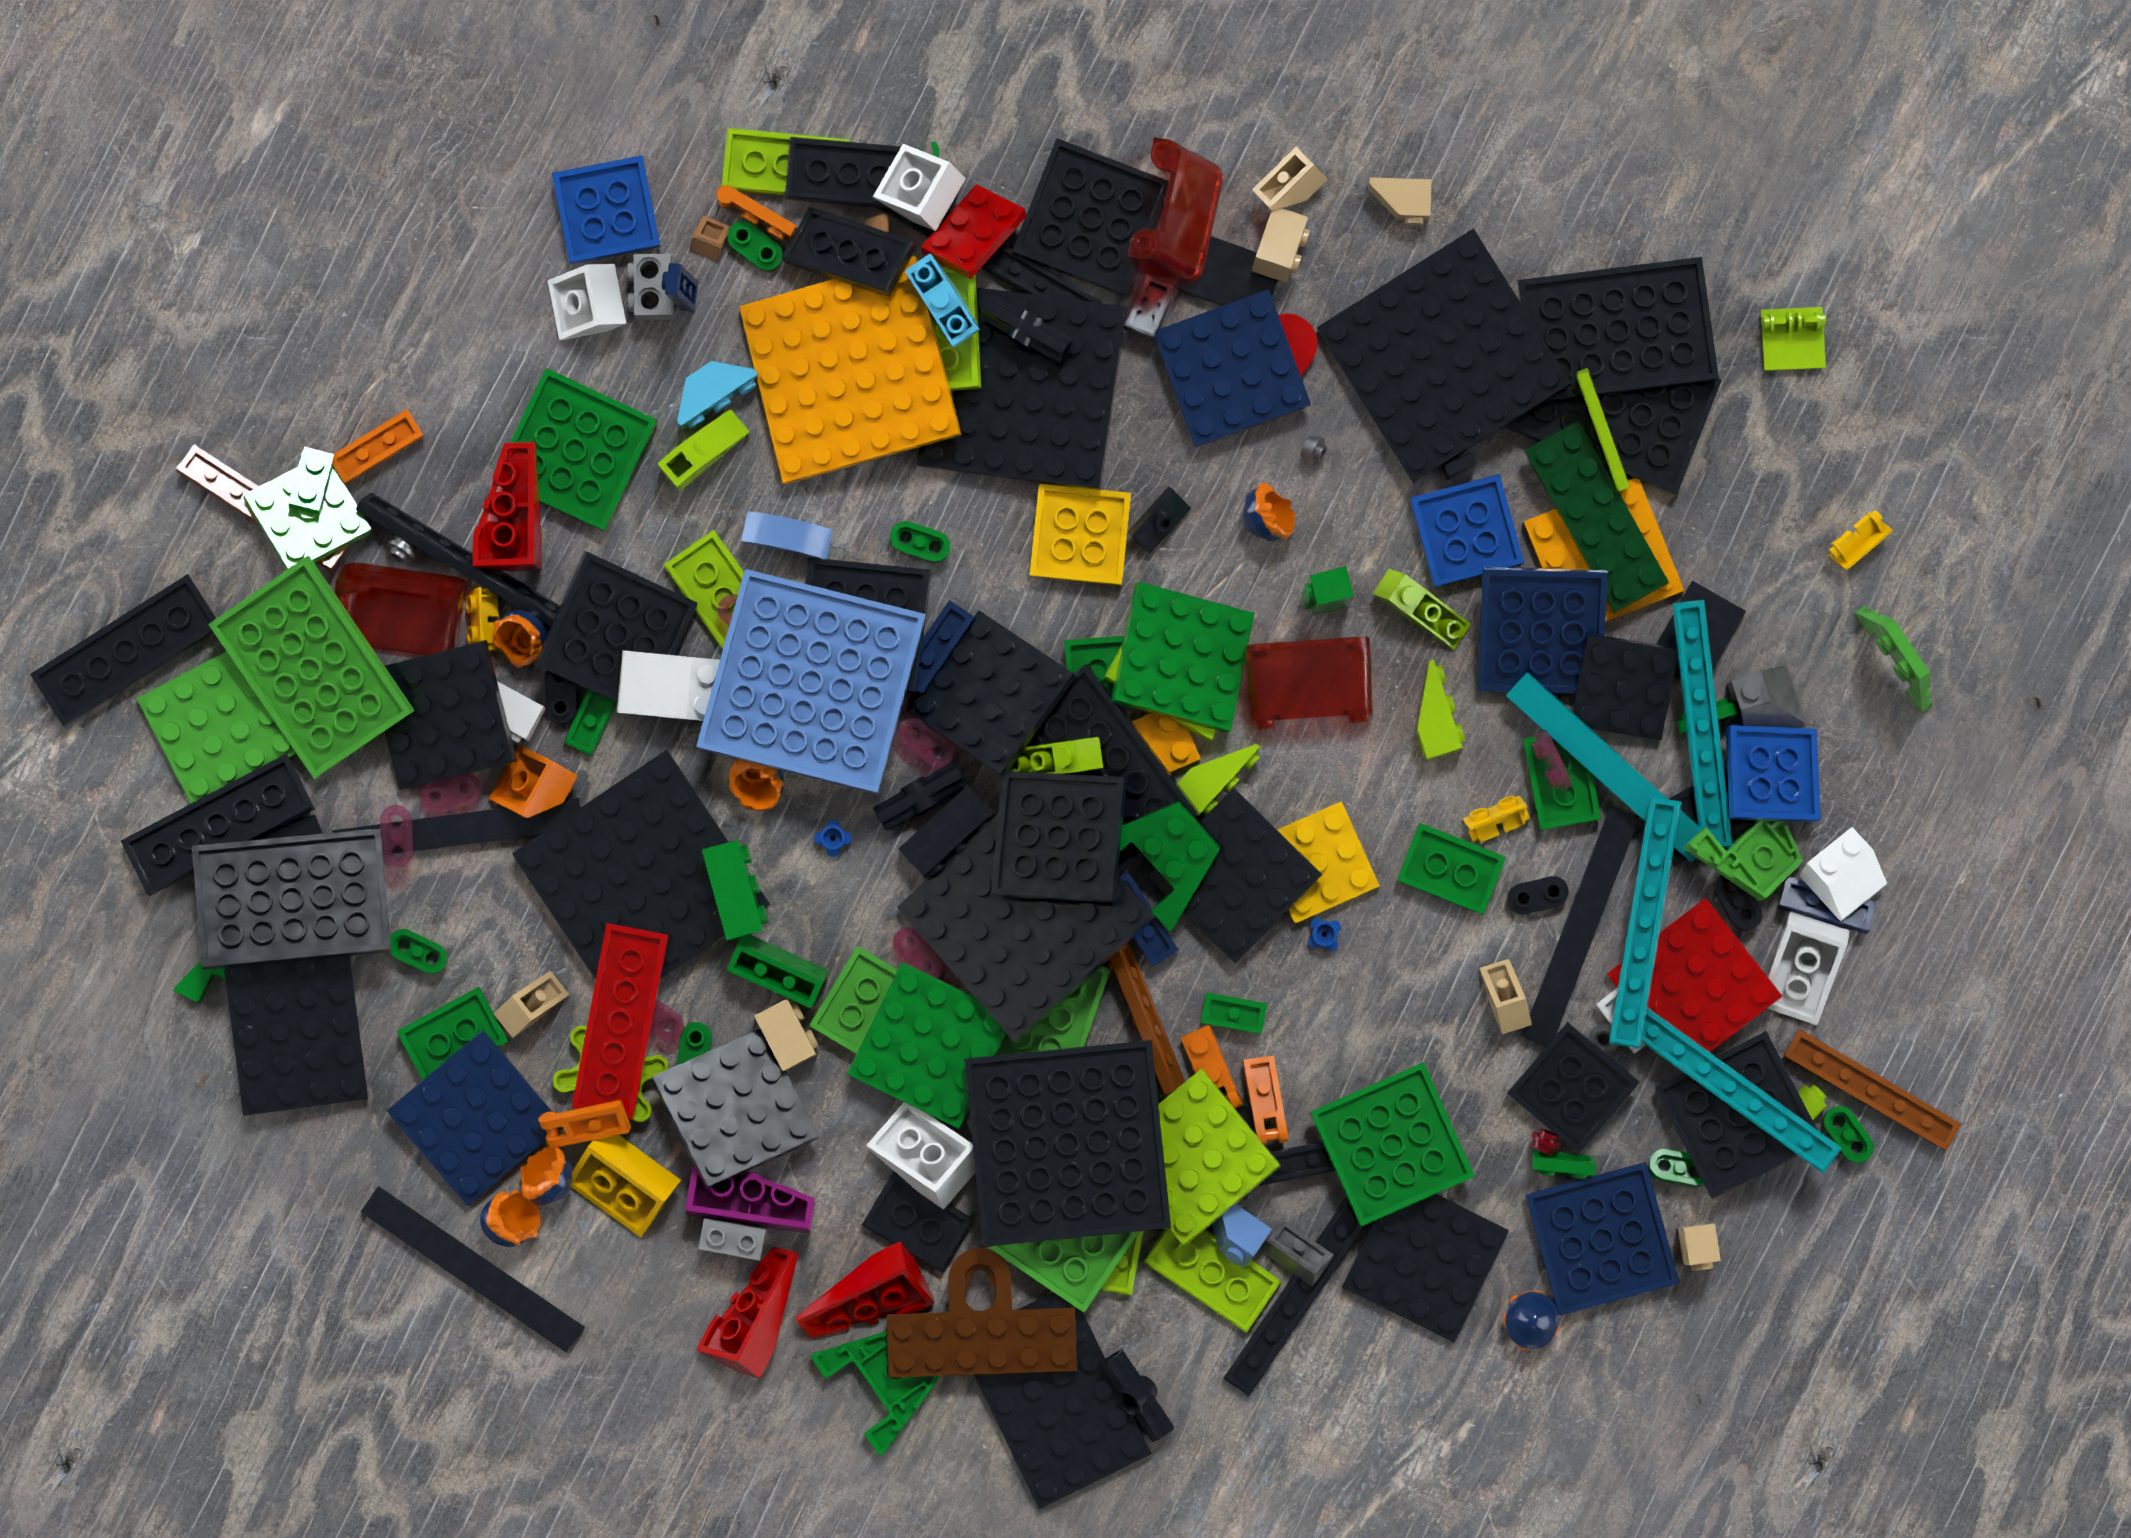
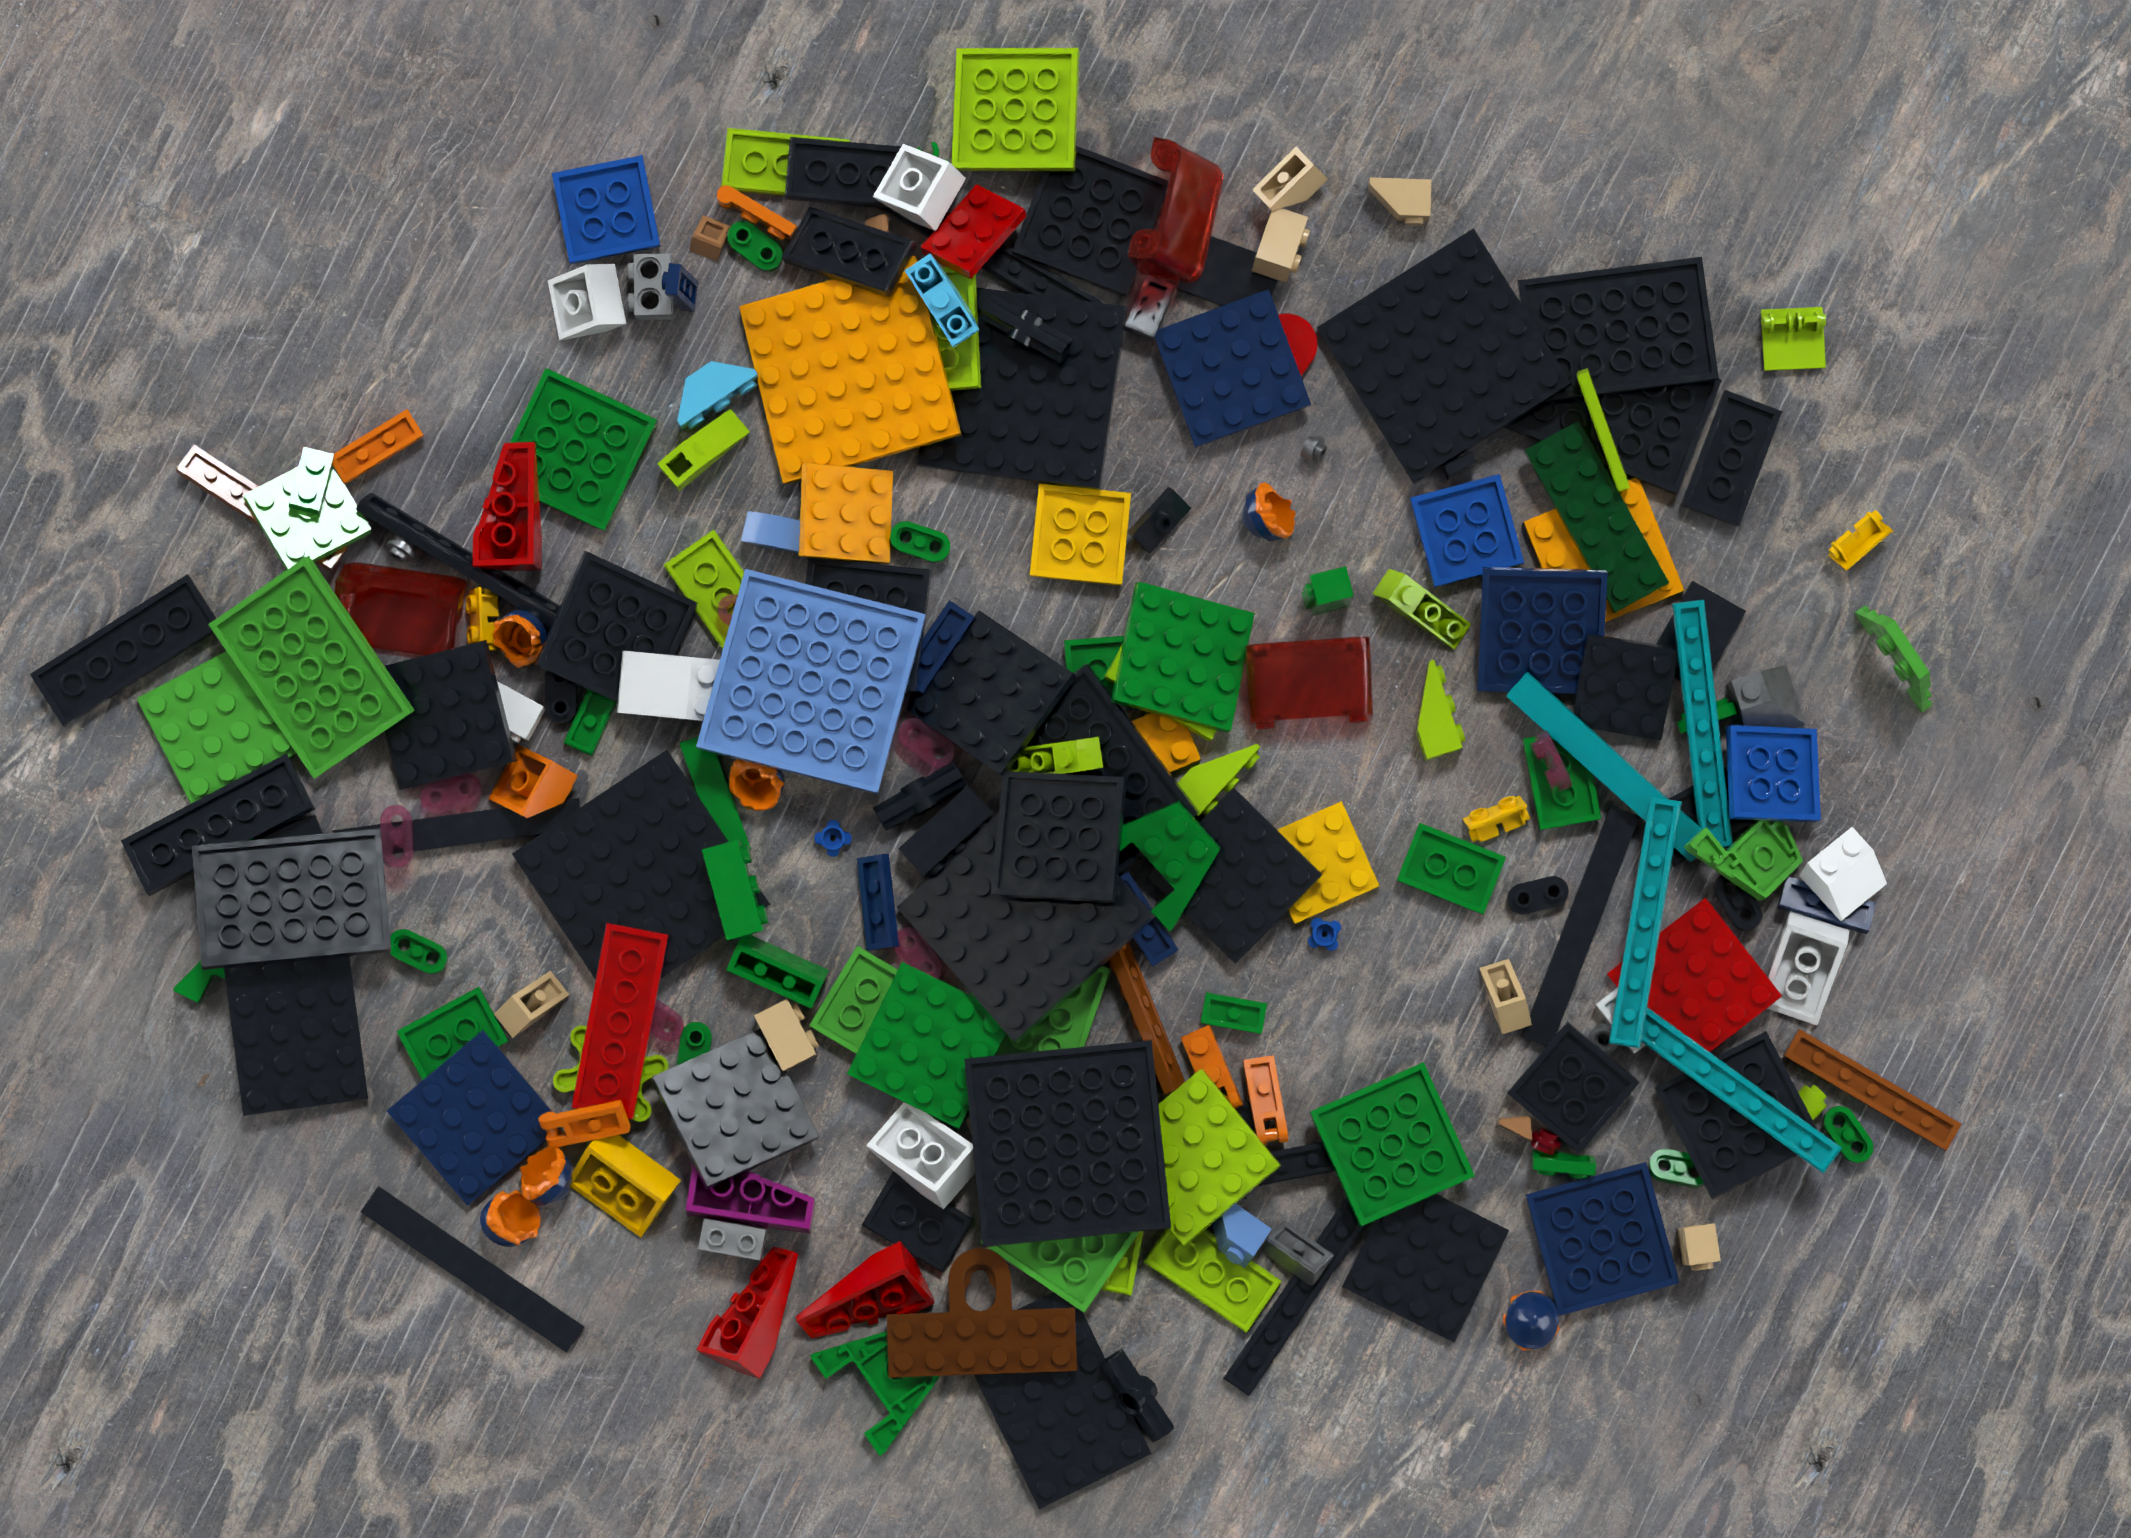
(713, 790): none -> green tile
(845, 513): none -> light orange plate
(877, 902): none -> dark blue plate
(1015, 109): none -> lime plate
(1518, 1125): none -> medium nougat slope
(1731, 458): none -> black plate

